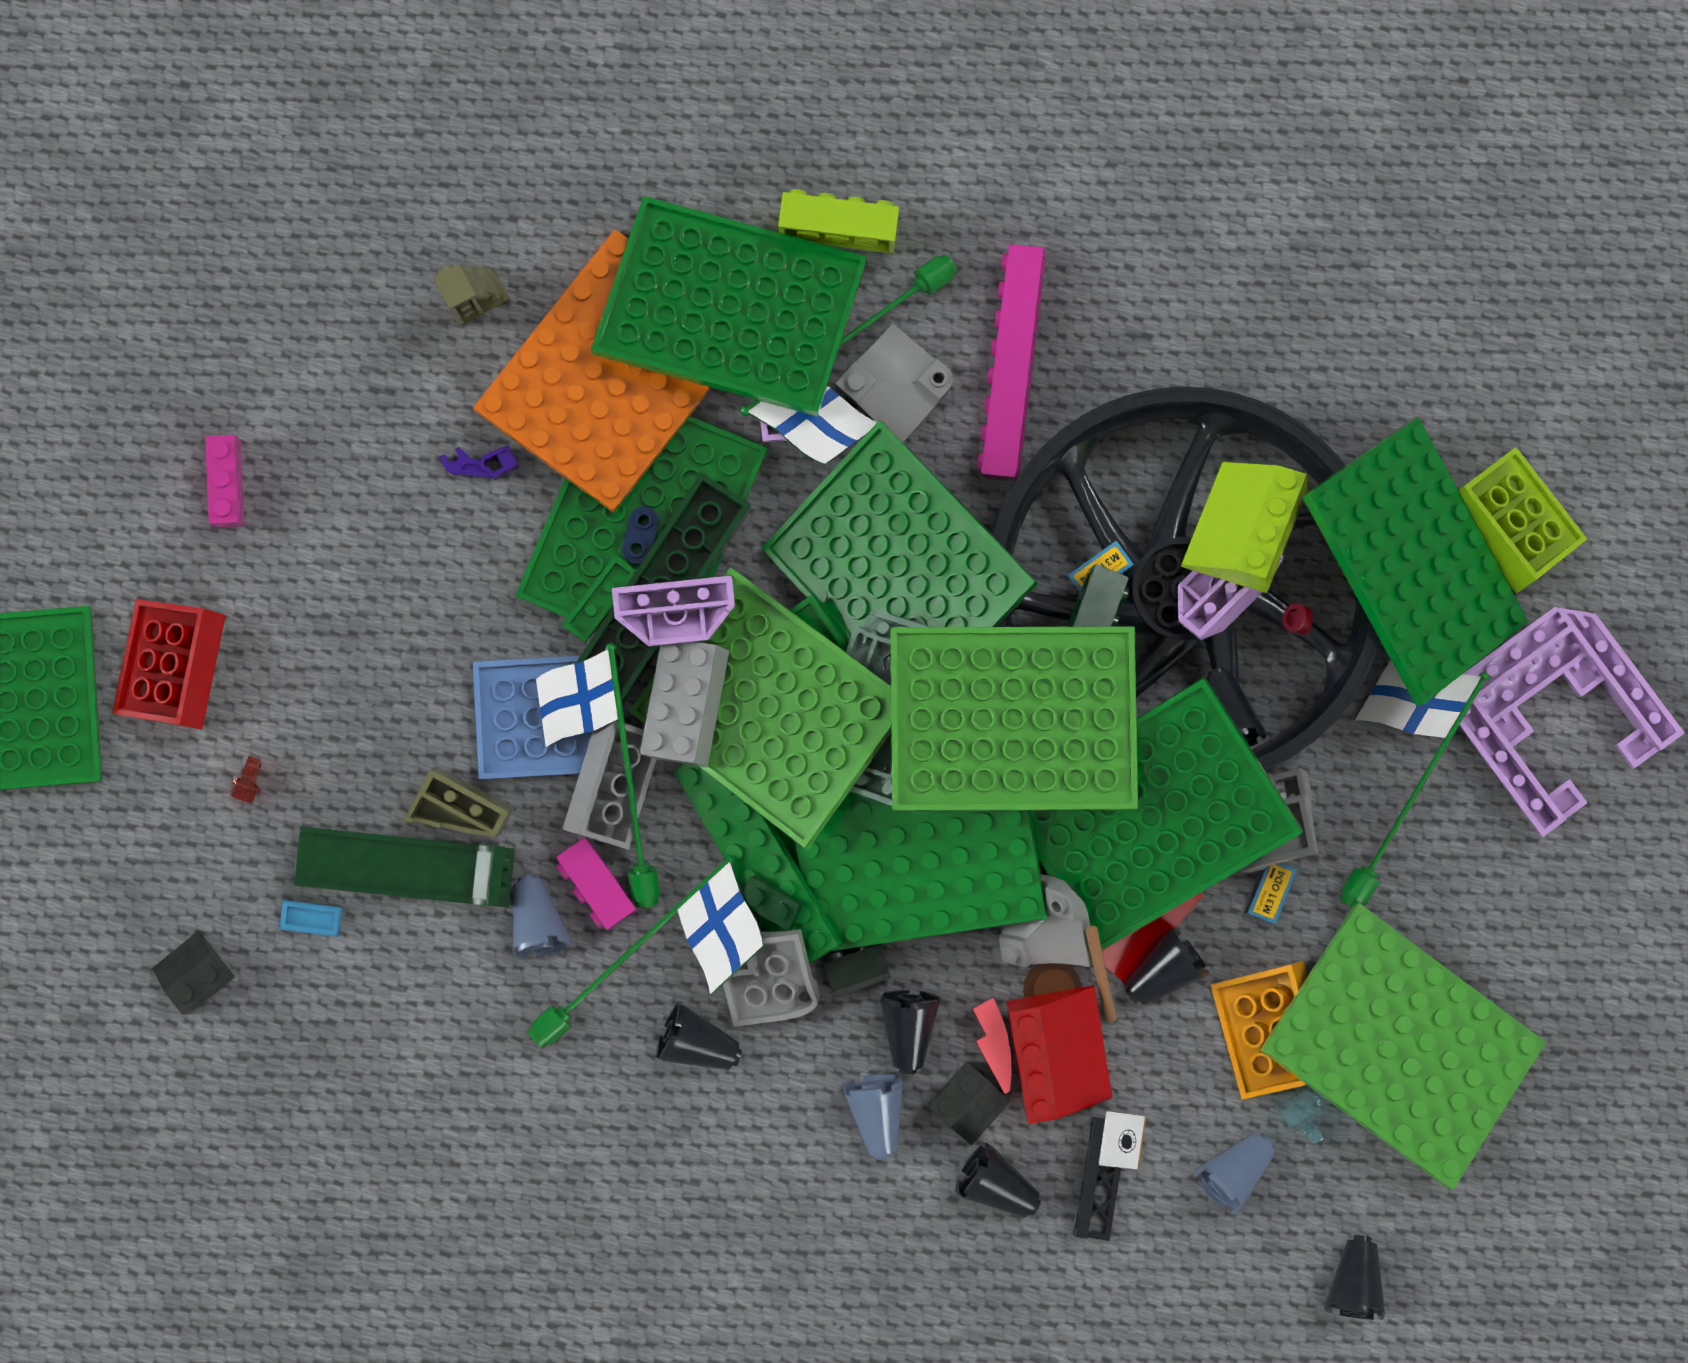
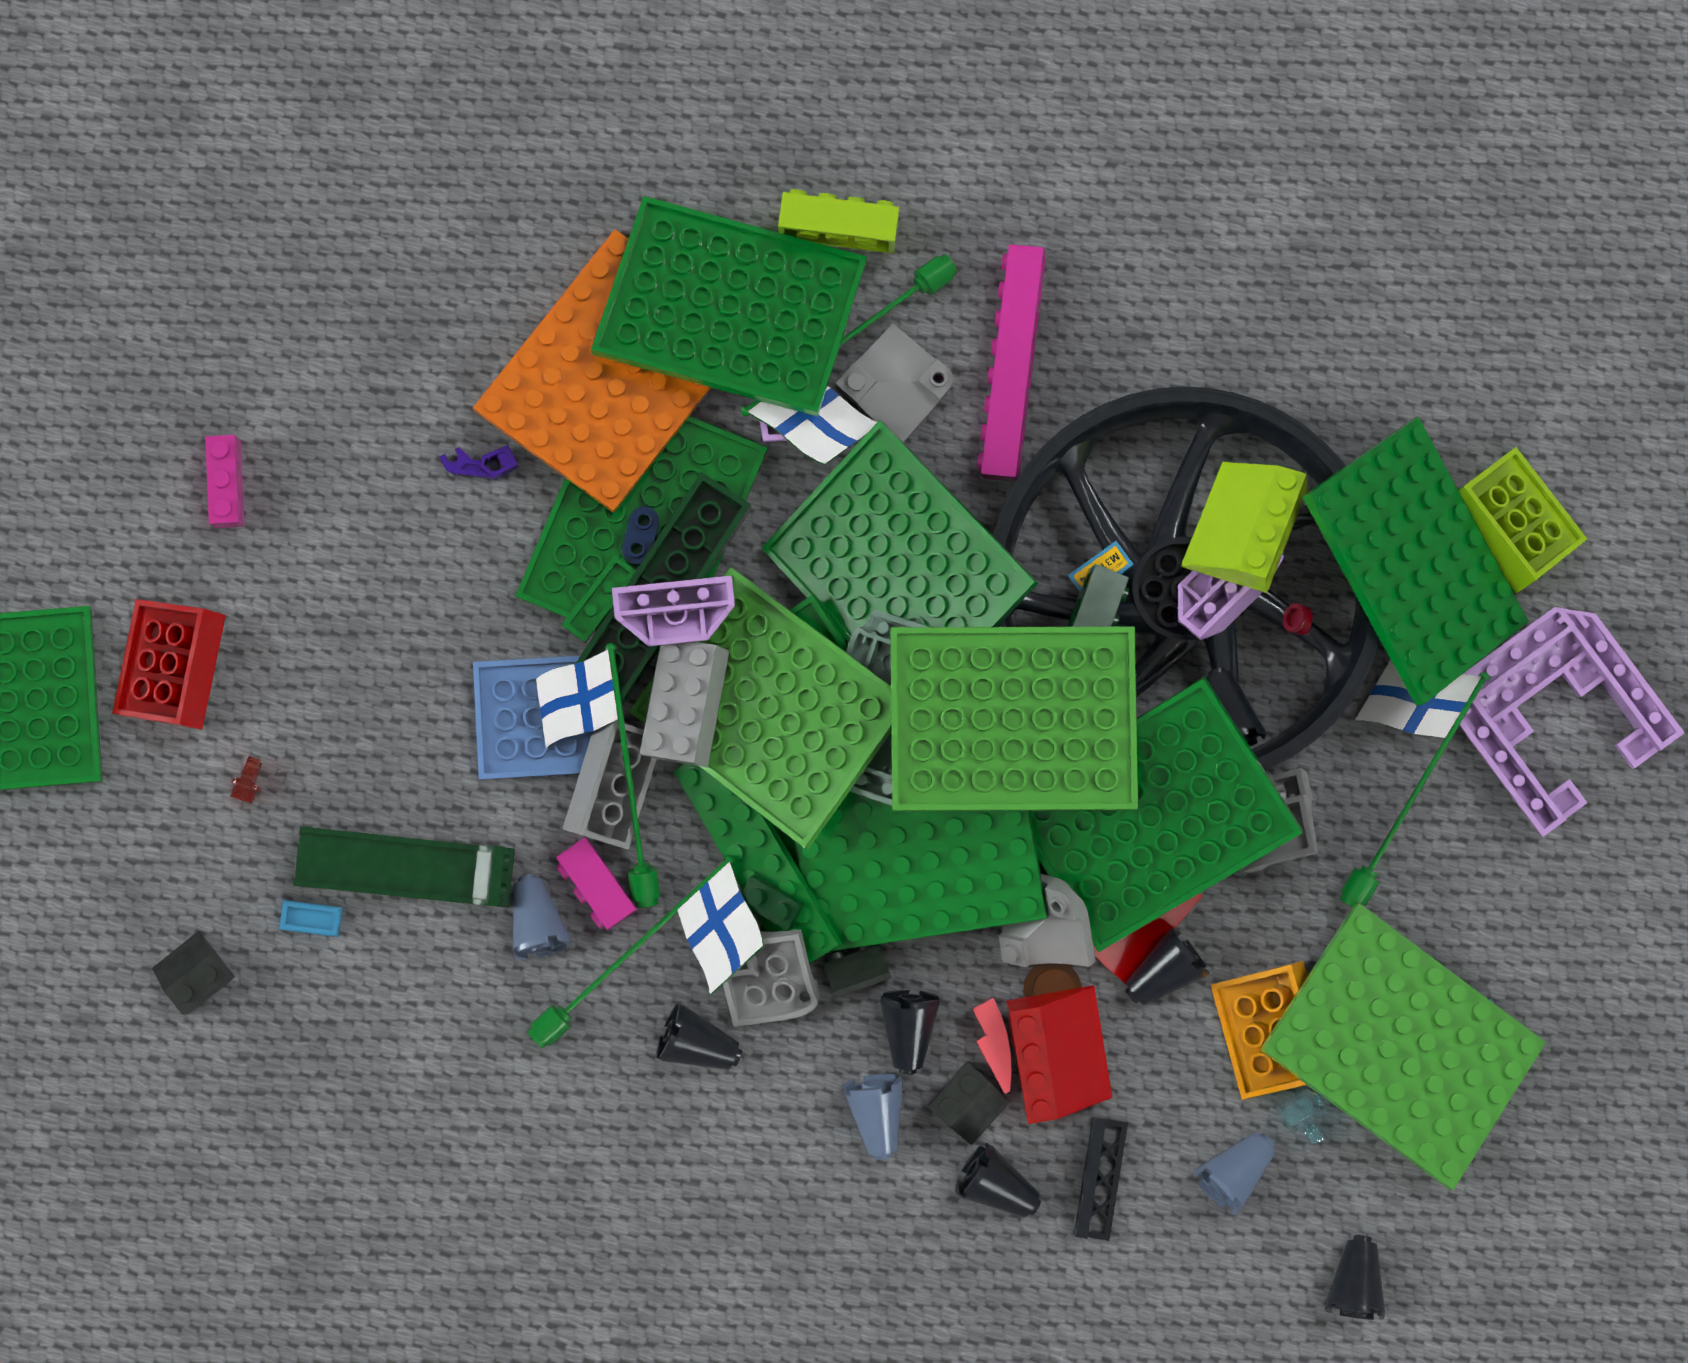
(458, 805): olive wedge -> none
(470, 290): olive wedge -> none
(1101, 973): medium nougat bar -> none
(1122, 1140): white sticker -> none
(1271, 892): tile -> none

